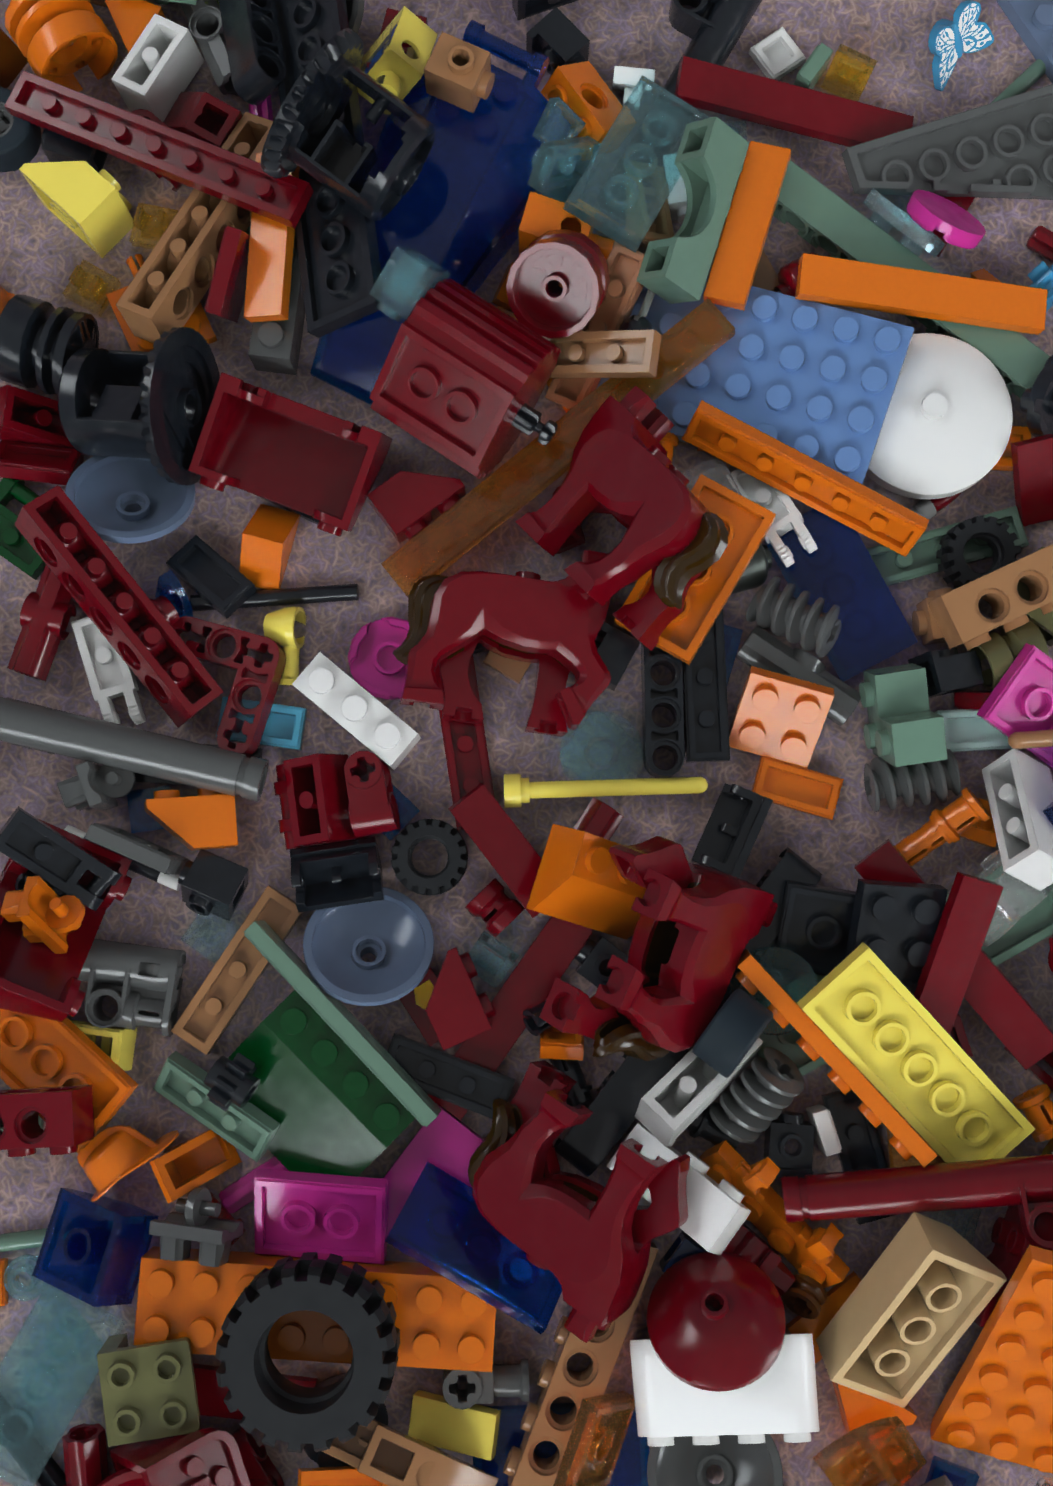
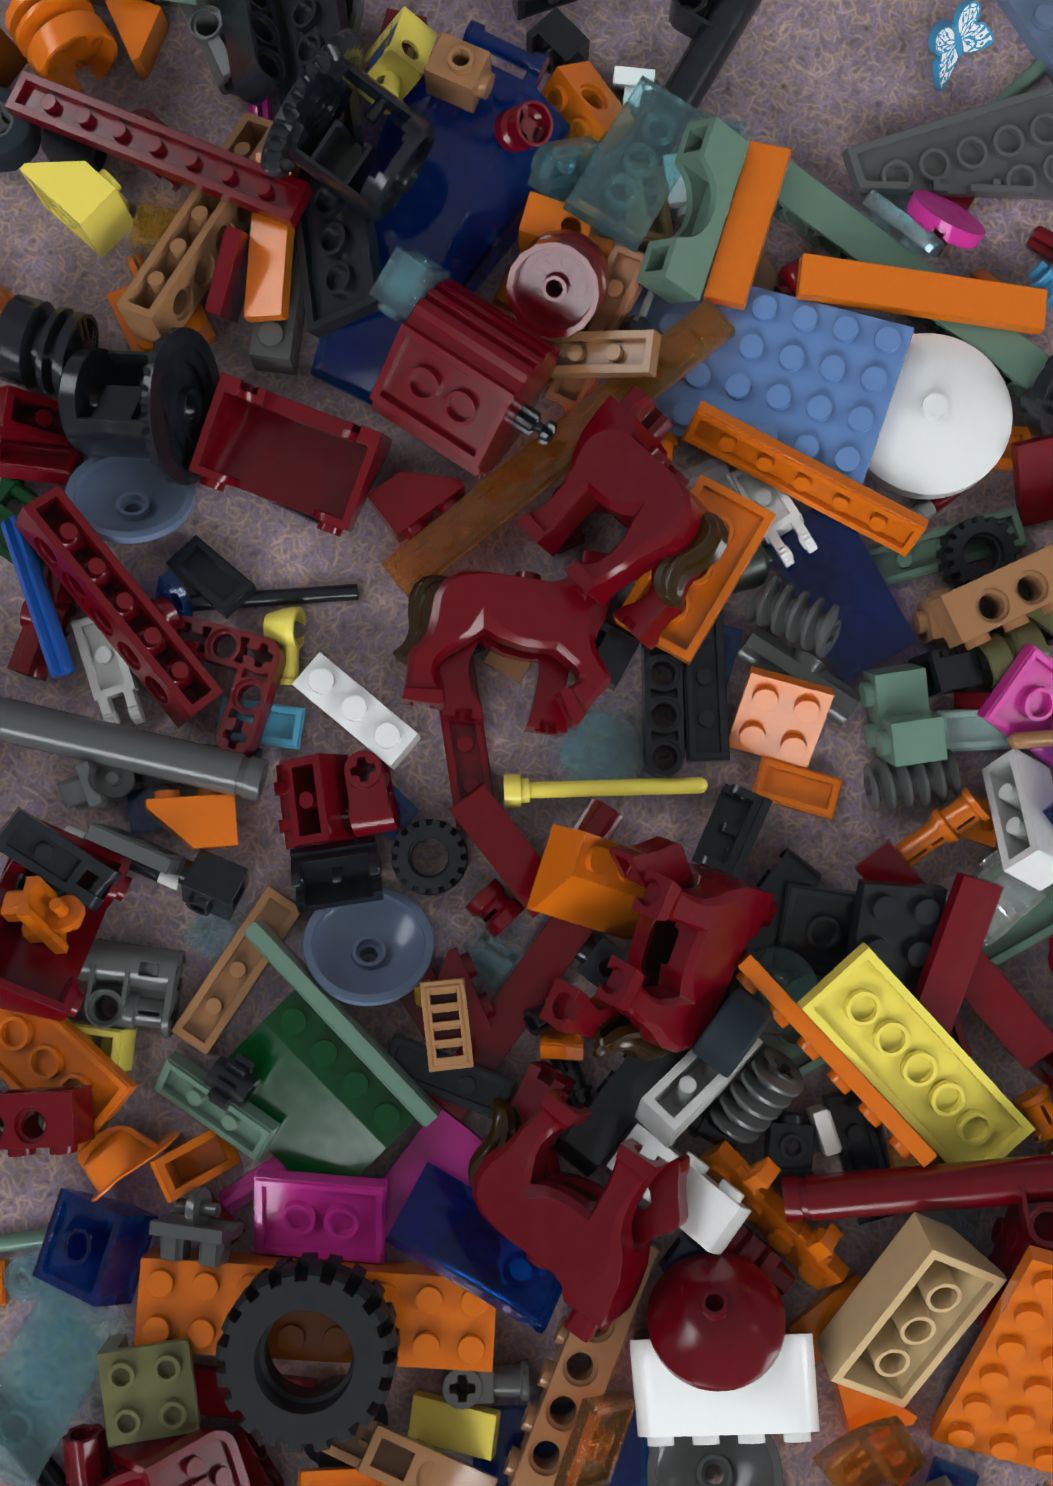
(38, 601): none -> blue axle
(89, 287): clear yellow tile -> none
(158, 67): white brick -> none
(203, 117): dark red slope -> none
(267, 546): orange slope -> none
(384, 676): dark pink tile -> none
(439, 987): none -> medium nougat slope
(524, 126): none -> dark red wheel
(558, 122): clear light blue tile -> none
(777, 55): white tile -> none
(784, 105): dark red tile -> none
(805, 1297): reddish brown bush -> none
(814, 67): sand green tile -> none
(848, 73): clear yellow tile -> none

